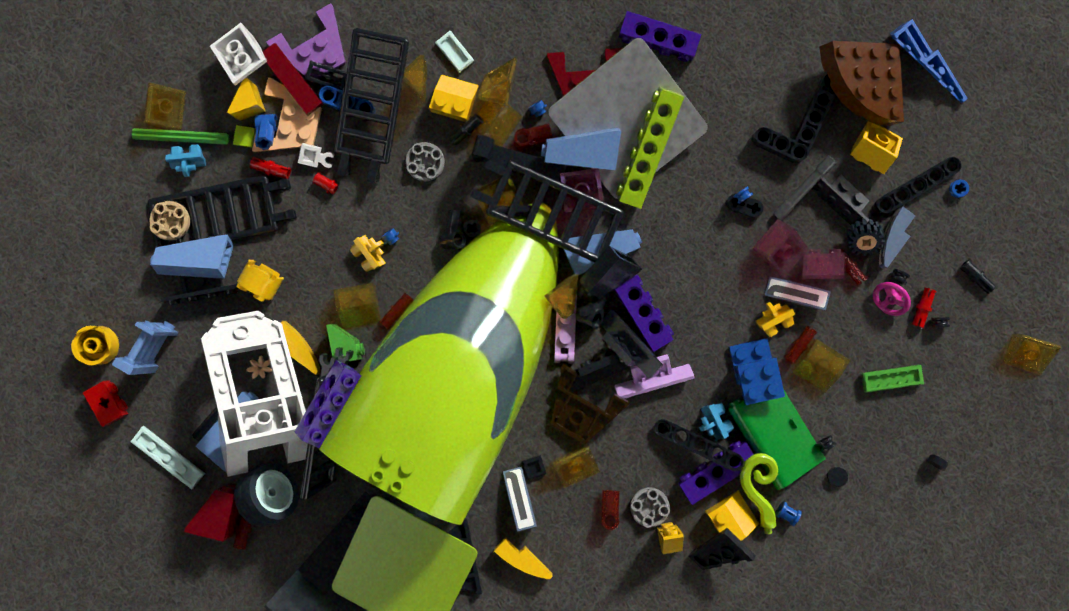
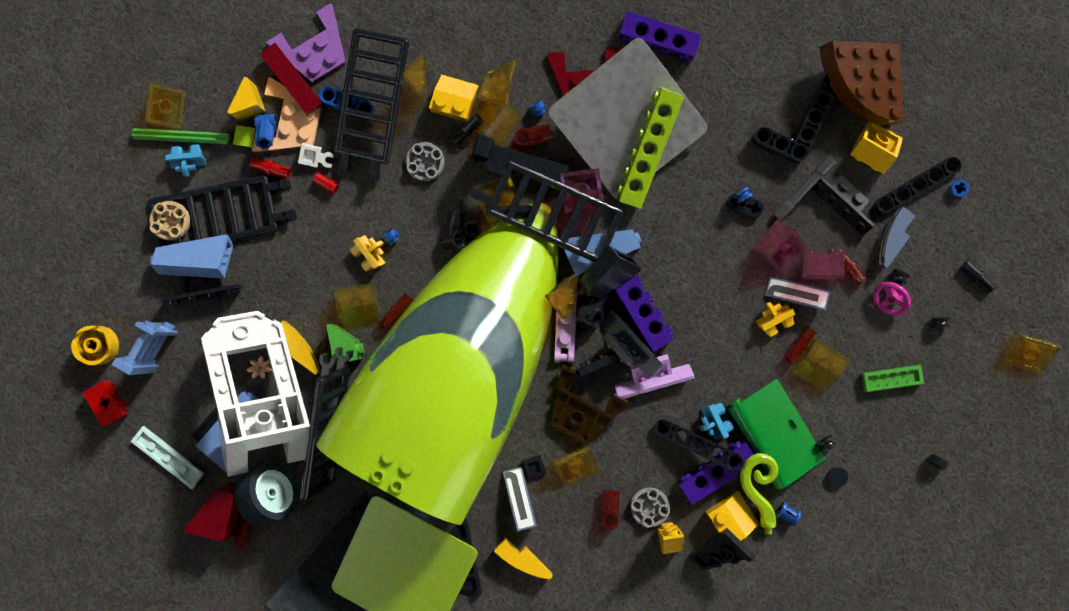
(238, 53): white slope -> none
(259, 280): yellow brick -> none
(309, 70): black tile -> none
(327, 404): dark purple brick -> none
(454, 51): light aqua tile -> none
(588, 149): medium blue slope -> none
(756, 371): blue bracket -> none
(865, 237): black wheel -> none
(914, 43): blue wedge -> none
(924, 307): red pin -> none

